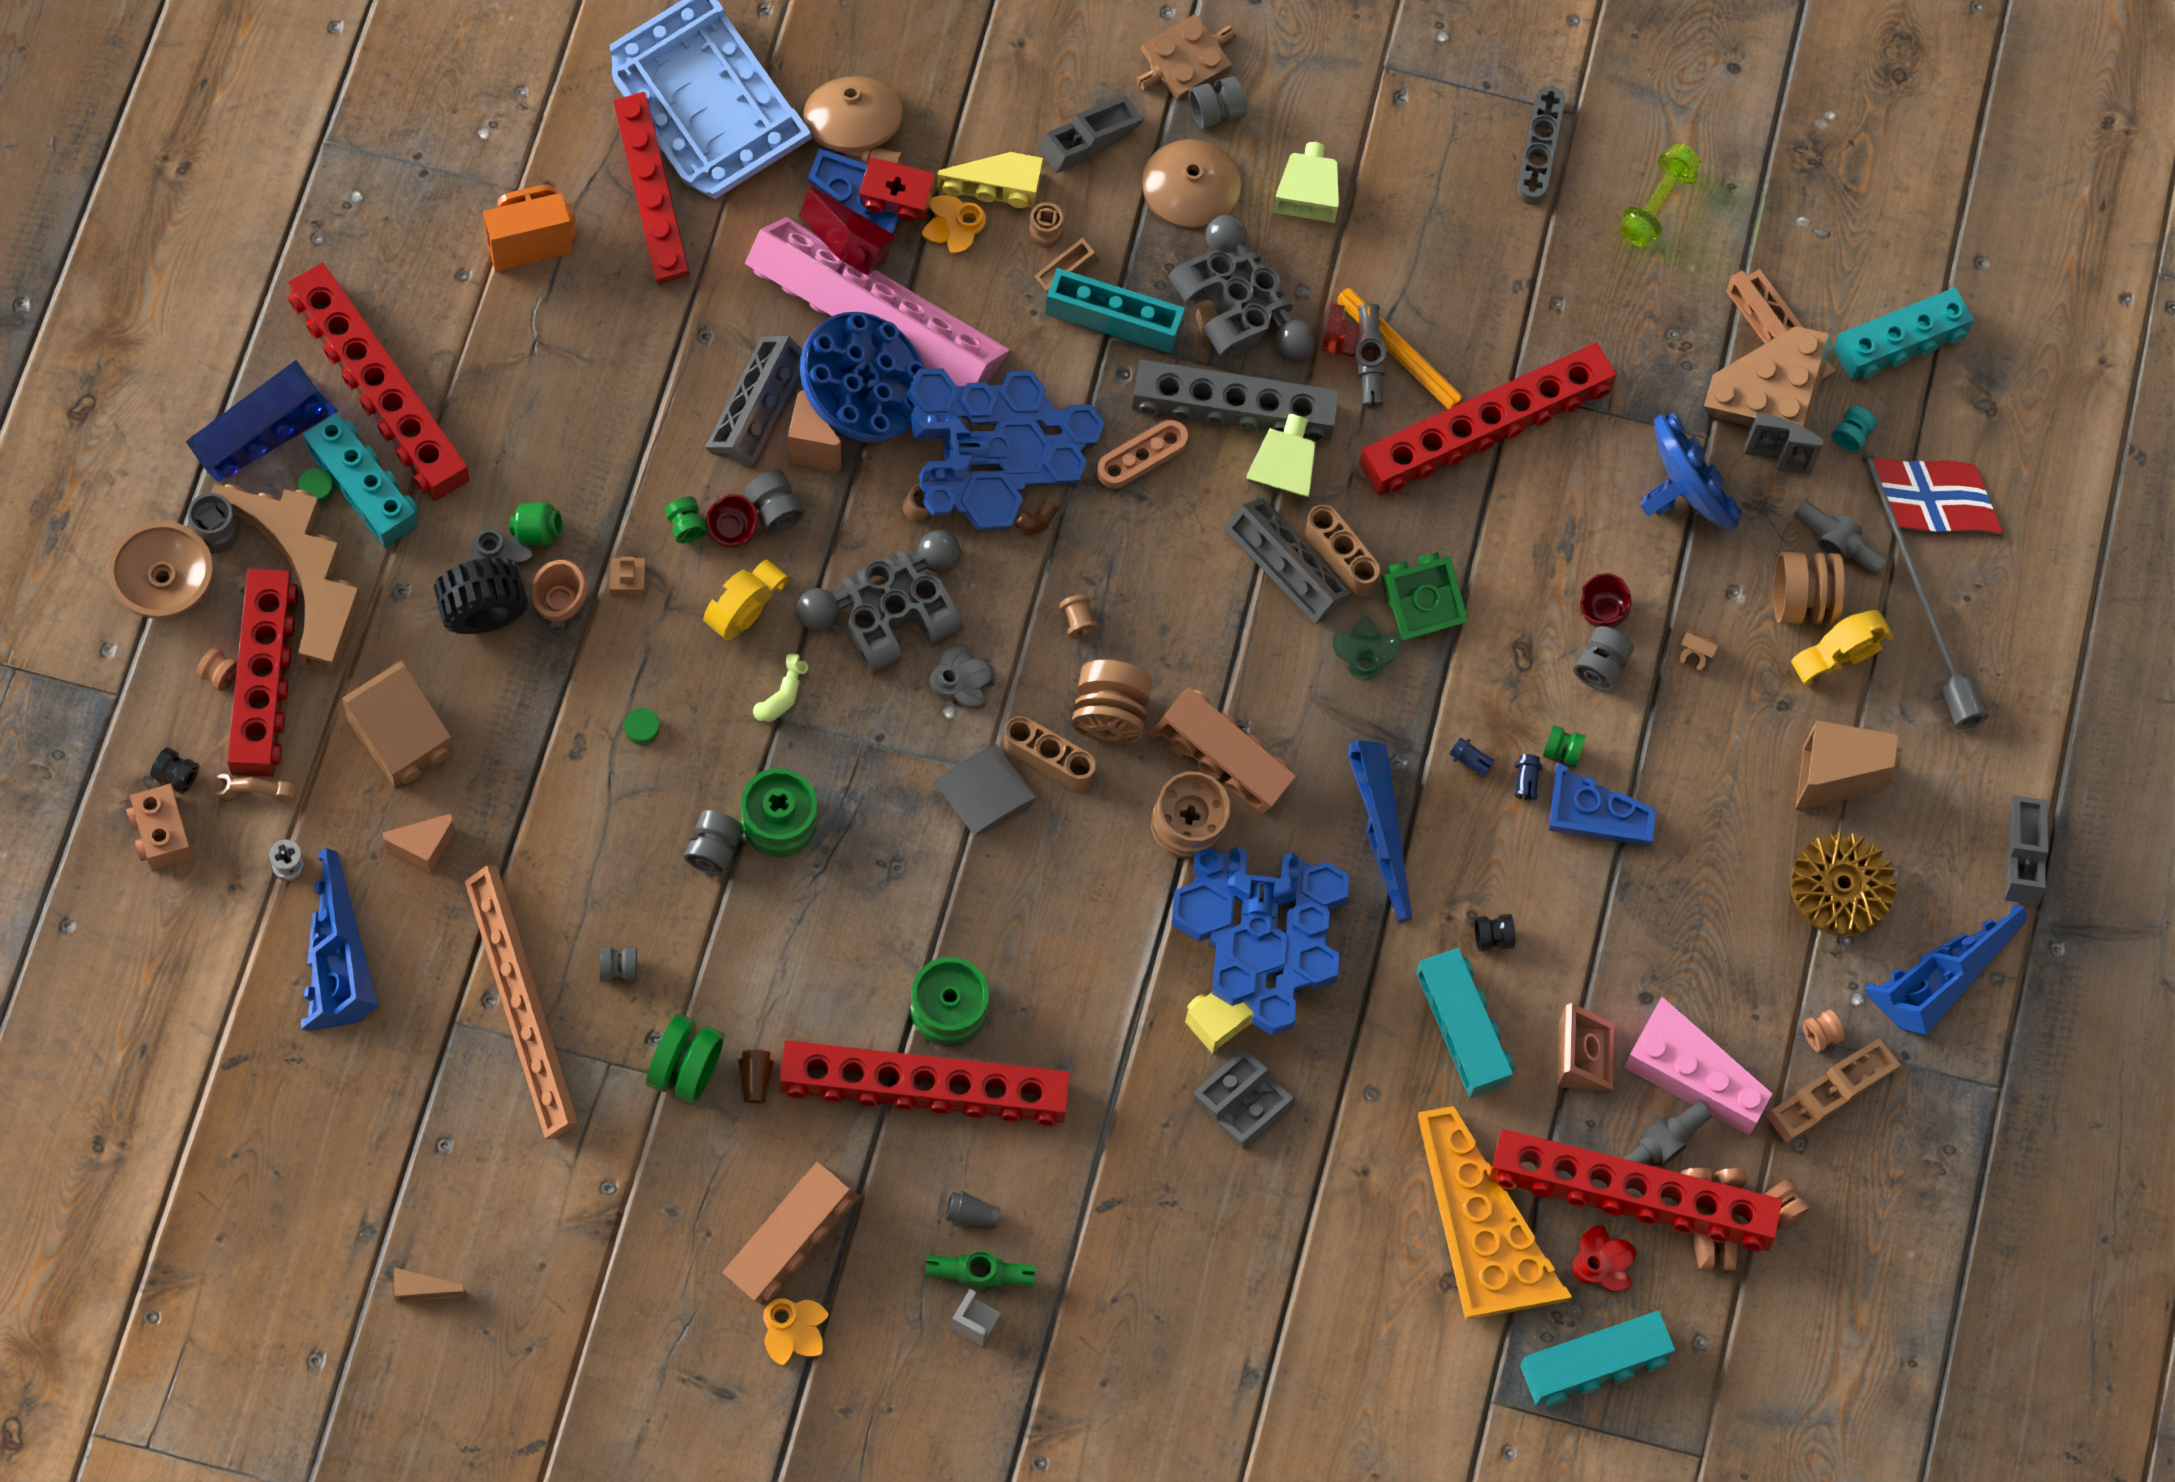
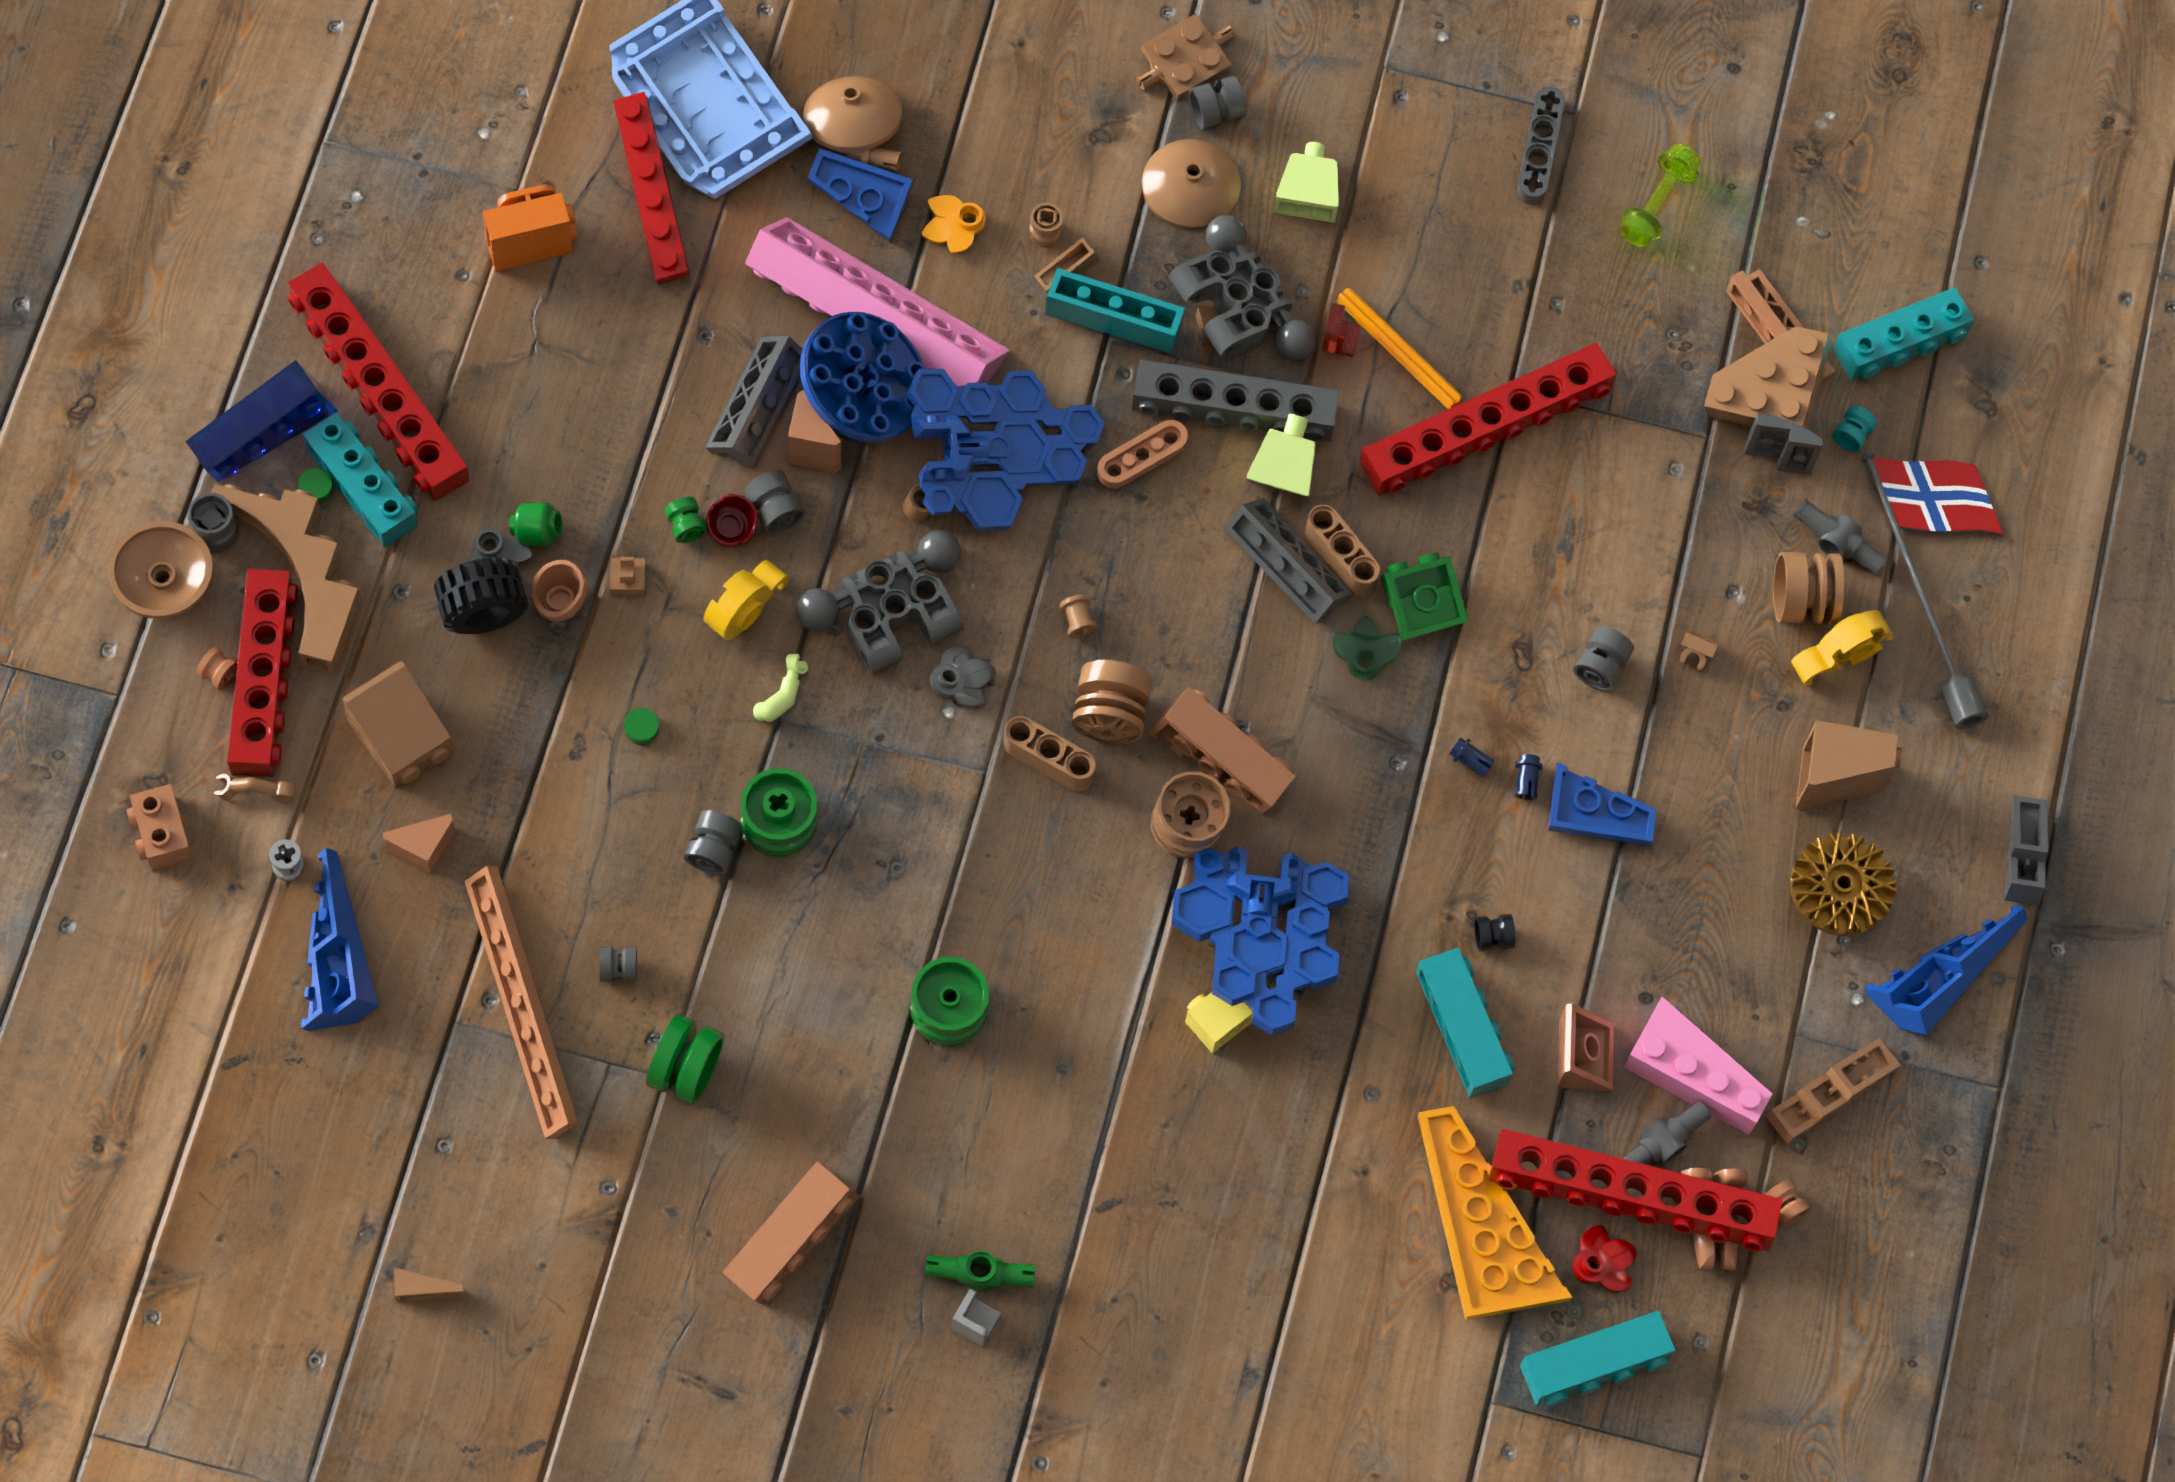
(174, 770): black wheel -> none
(755, 1074): reddish brown cone -> none
(797, 1333): light orange plate -> none
(846, 232): dark red slope -> none
(883, 179): red brick -> none
(941, 1072): red brick -> none
(970, 1211): dark grey cone -> none
(985, 790): dark grey slope -> none
(1000, 178): light yellow slope -> none
(1040, 521): reddish brown arm -> none
(1089, 133): dark grey slope -> none
(1243, 1098): dark grey slope -> none
(1370, 339): dark grey pin -> none
(1373, 776): blue wedge -> none
(1555, 746): green wheel -> none
(1605, 600): dark red hair -> none
(1688, 477): blue bracket -> none
(1823, 1030): nougat wheel -> none

